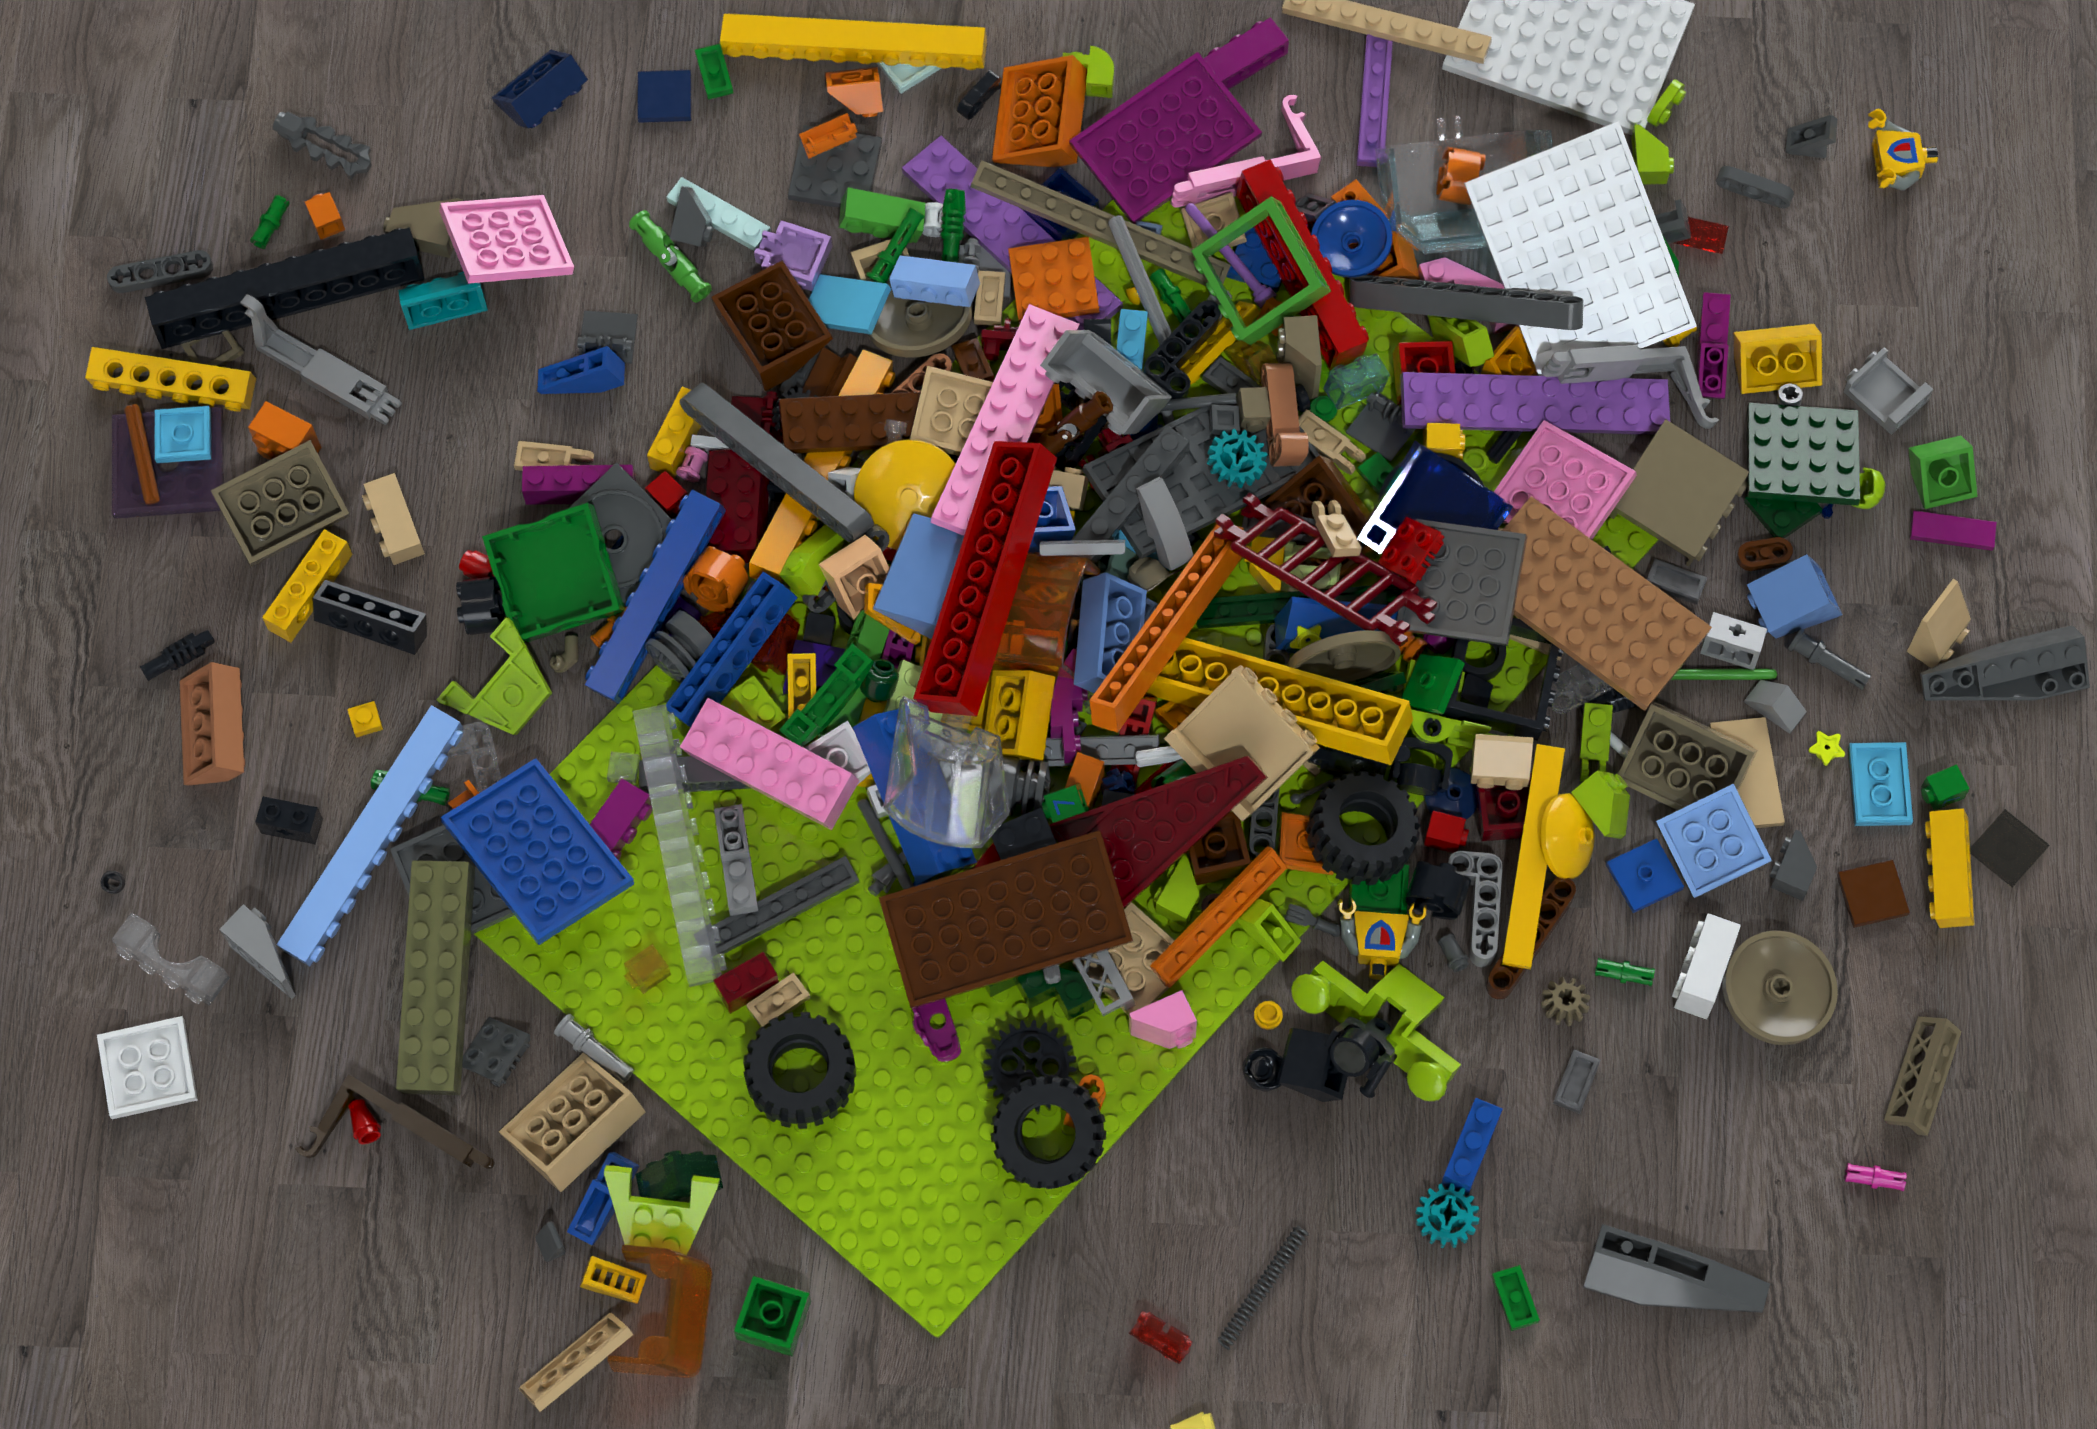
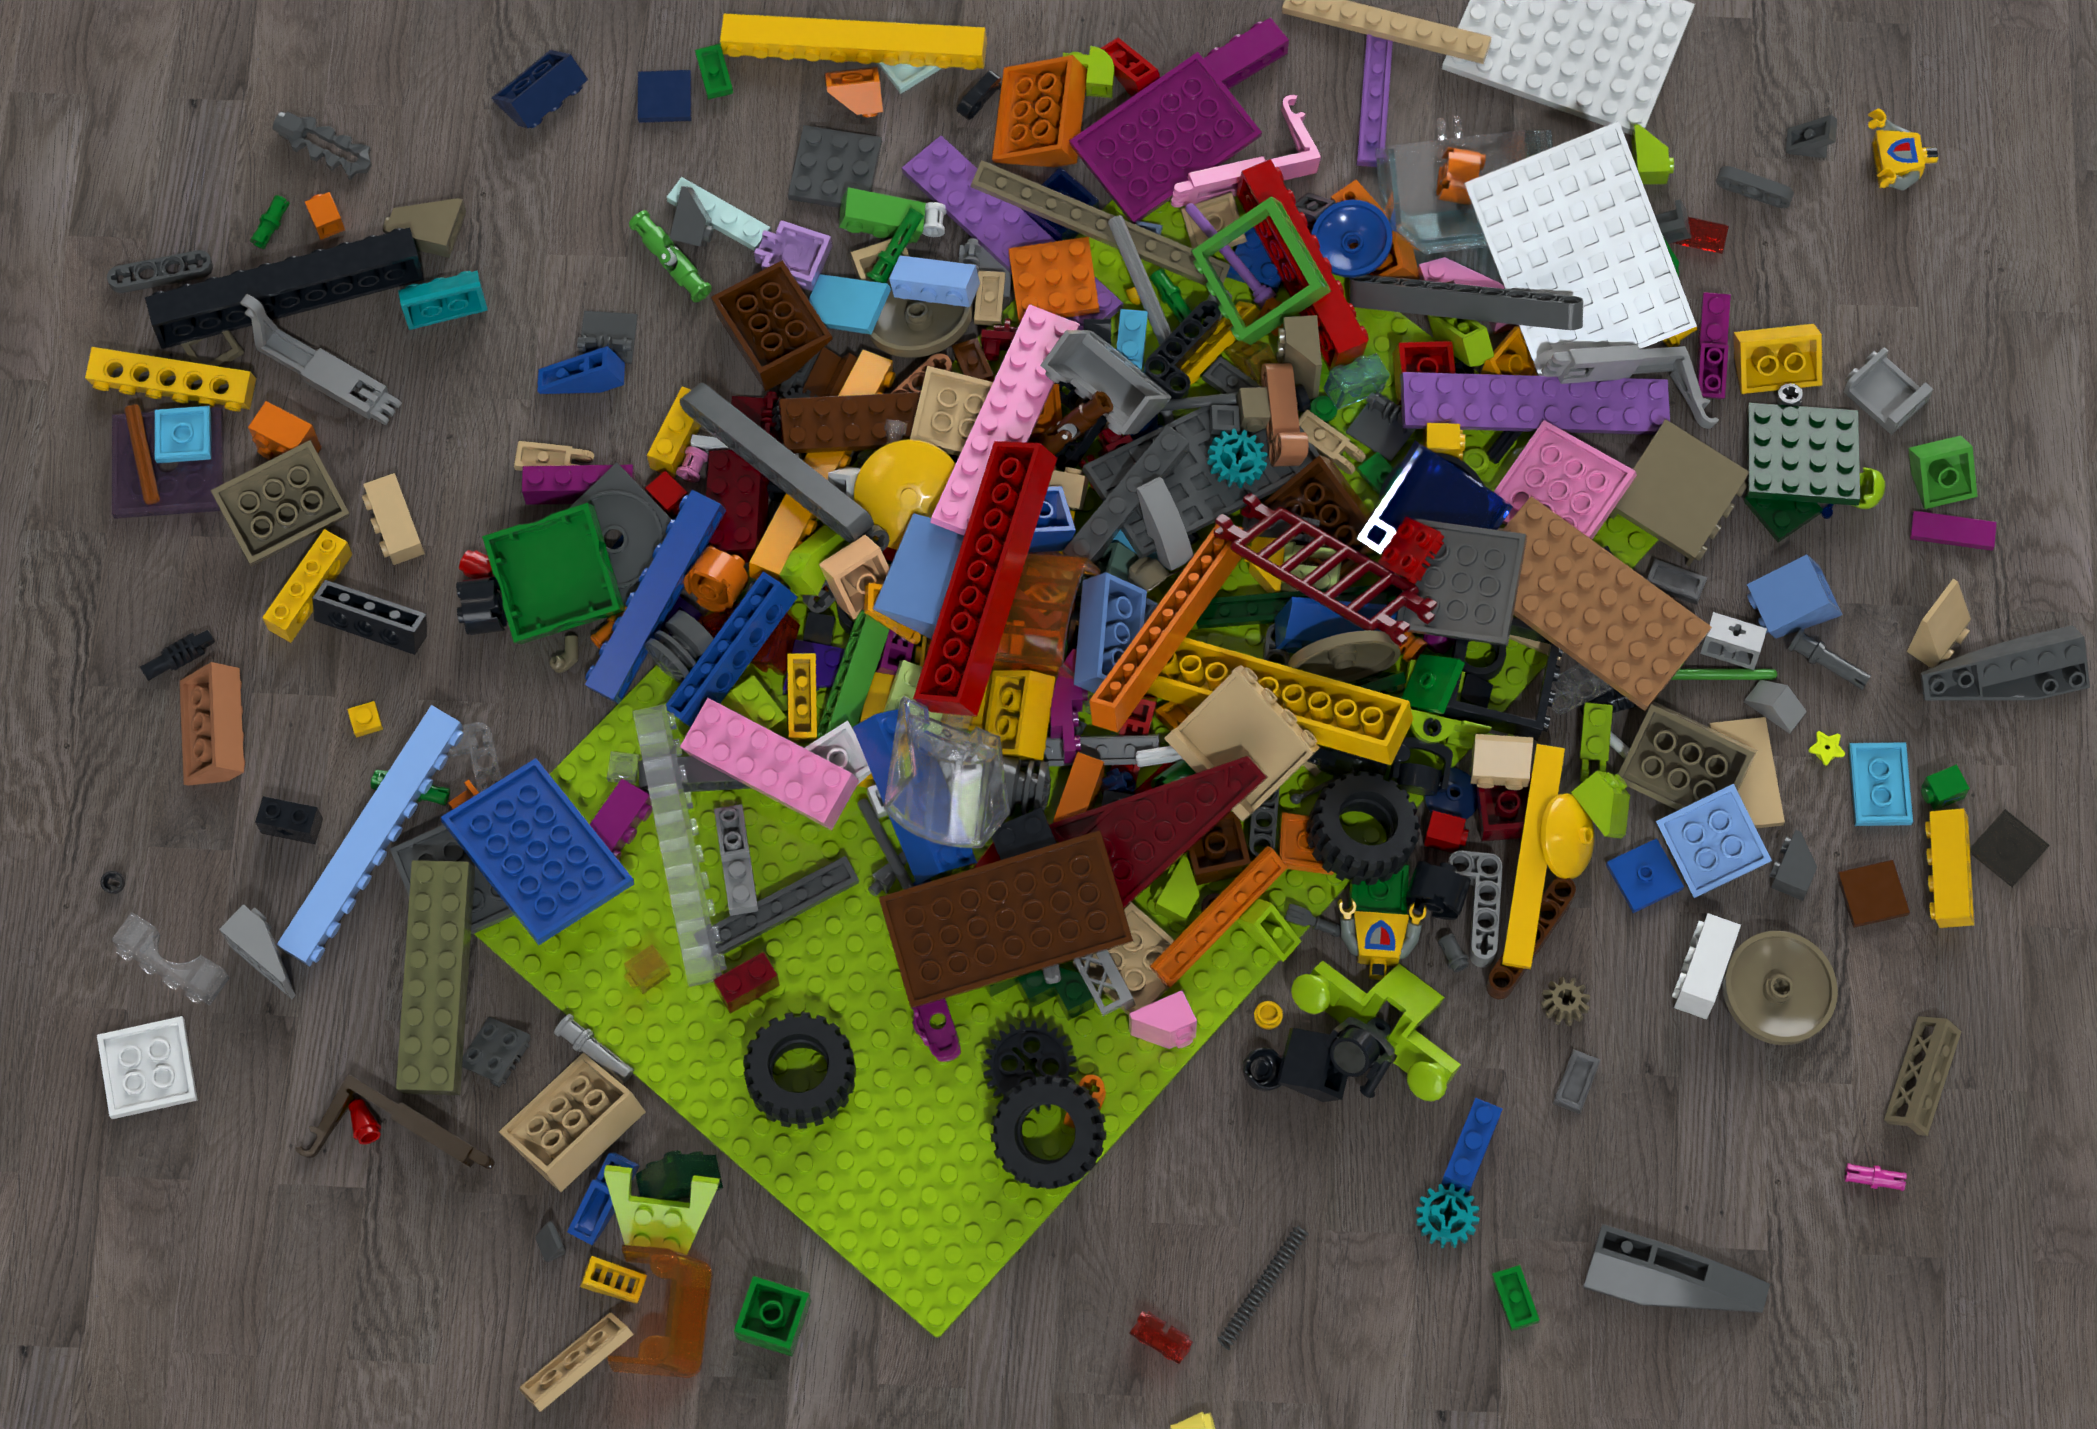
(506, 239): bright pink plate -> none
(512, 692): lime wing -> none
(778, 1000): tan plate -> none
(828, 135): orange hinge -> none
(830, 698): green slope -> none
(880, 681): dark green head -> none
(953, 219): green hinge -> none
(1065, 803): green brick -> none
(1082, 547): light grey tile -> none
(1130, 67): none -> red slope
(1304, 633): neon yellow plate -> none
(1335, 530): tan hinge -> none
(1624, 972): green pin -> none
(1662, 109): lime plate -> none
(1763, 554): reddish brown plate -> none

